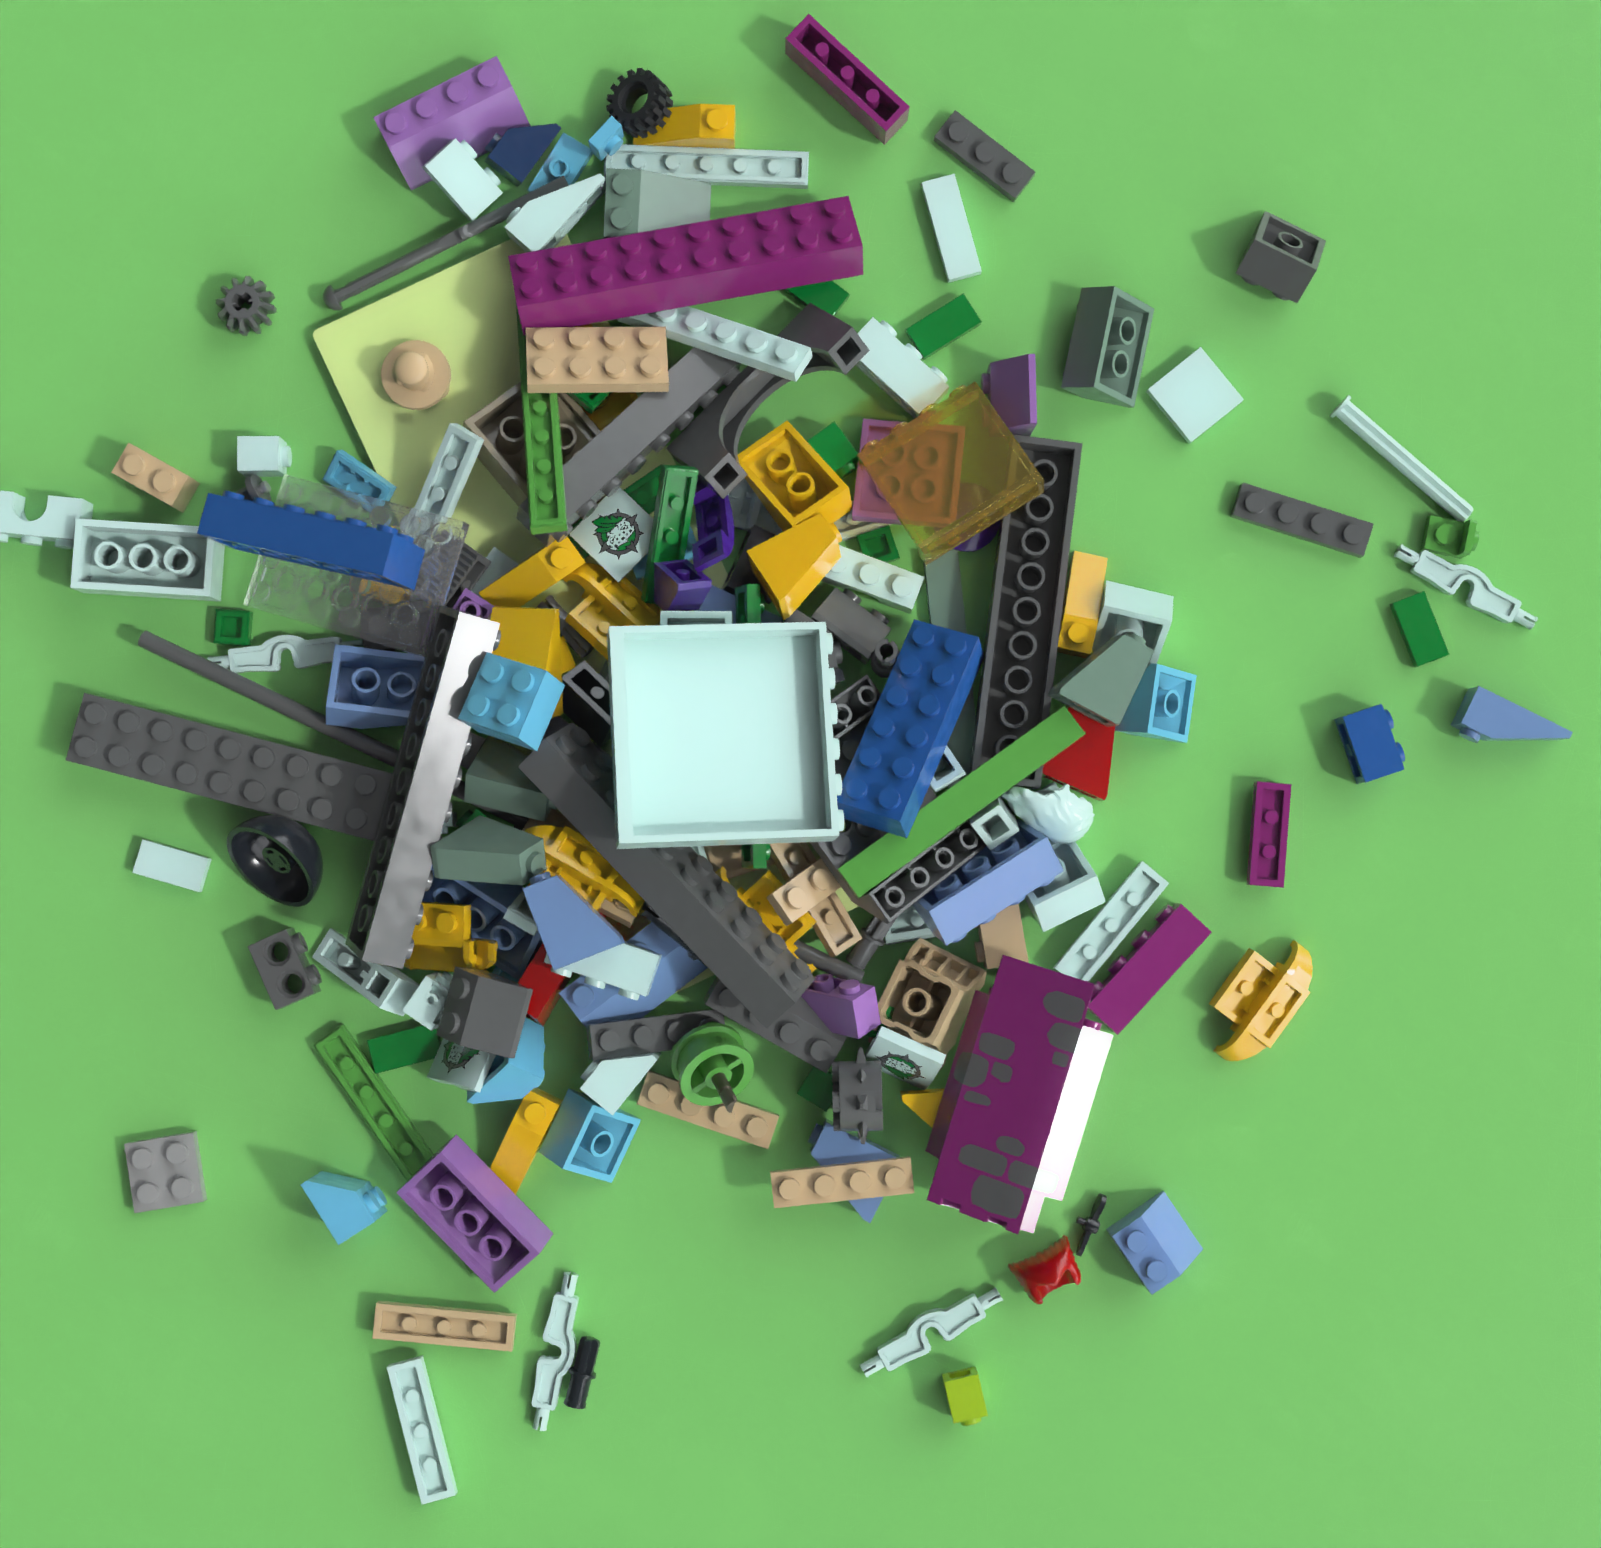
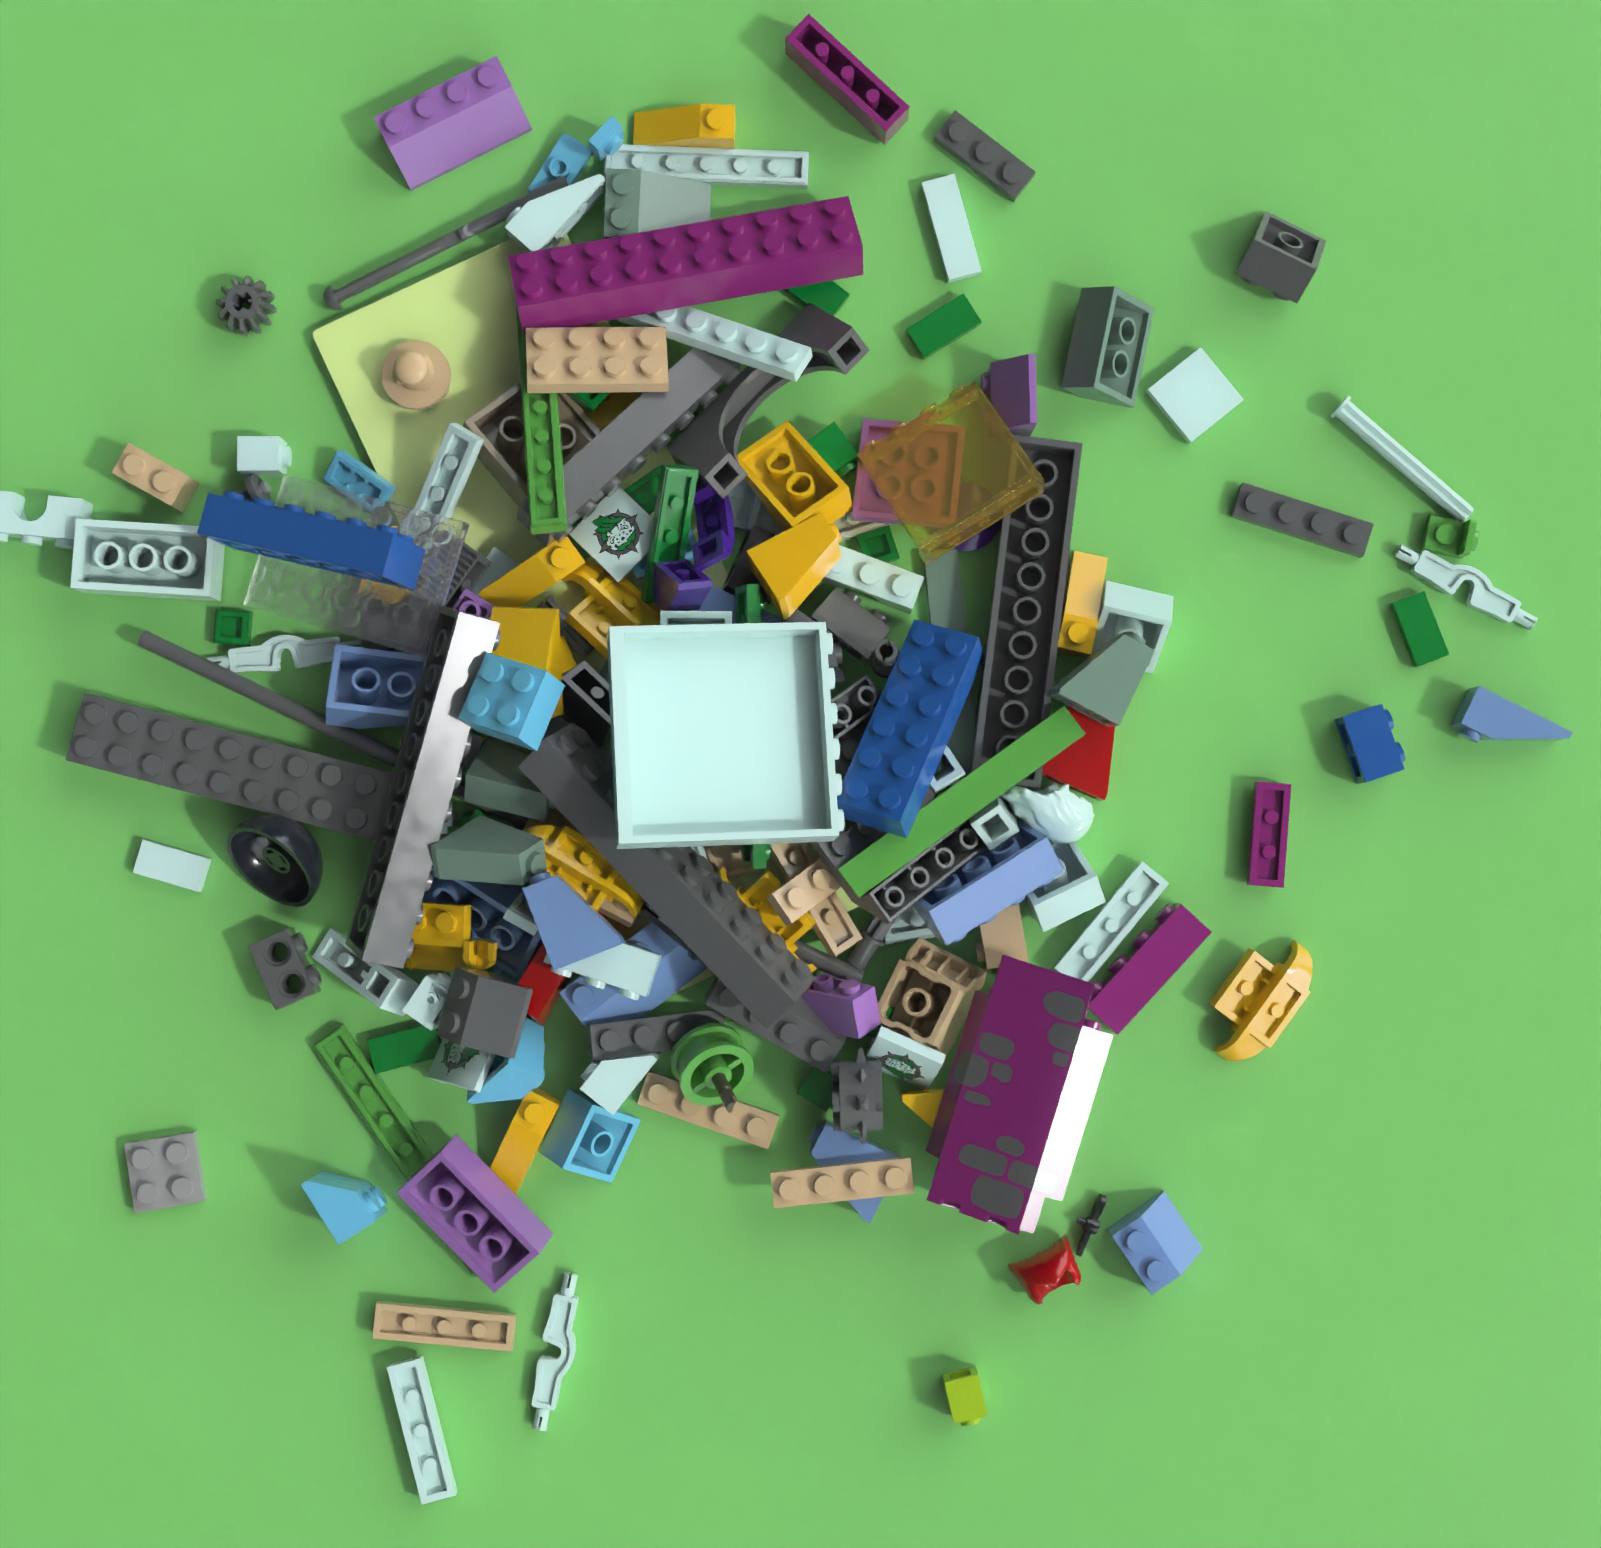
(463, 179): light aqua brick -> none
(519, 150): dark blue slope -> none
(582, 1372): black axle -> none
(629, 92): black tyre -> none
(900, 369): light aqua brick -> none
(914, 1342): light aqua piece -> none
(1161, 705): medium azure slope -> none

